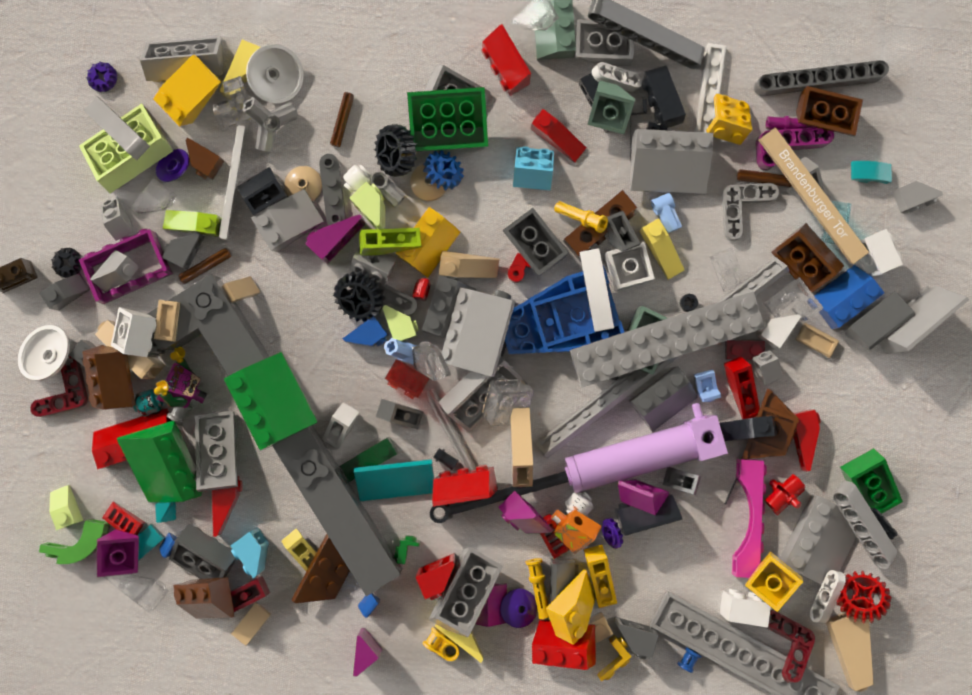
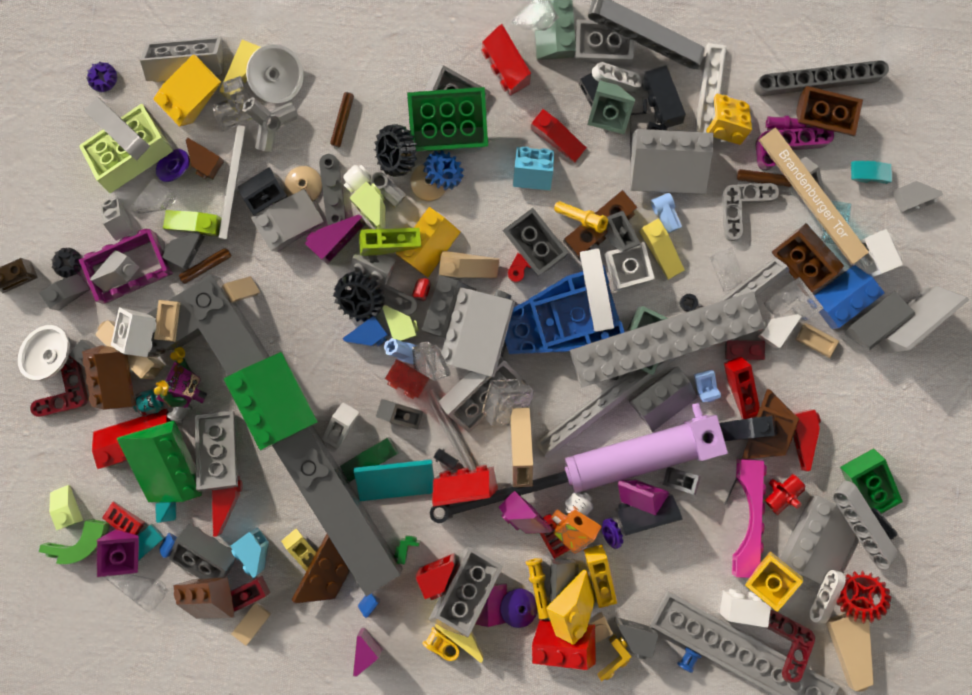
(767, 367): light grey brick -> none

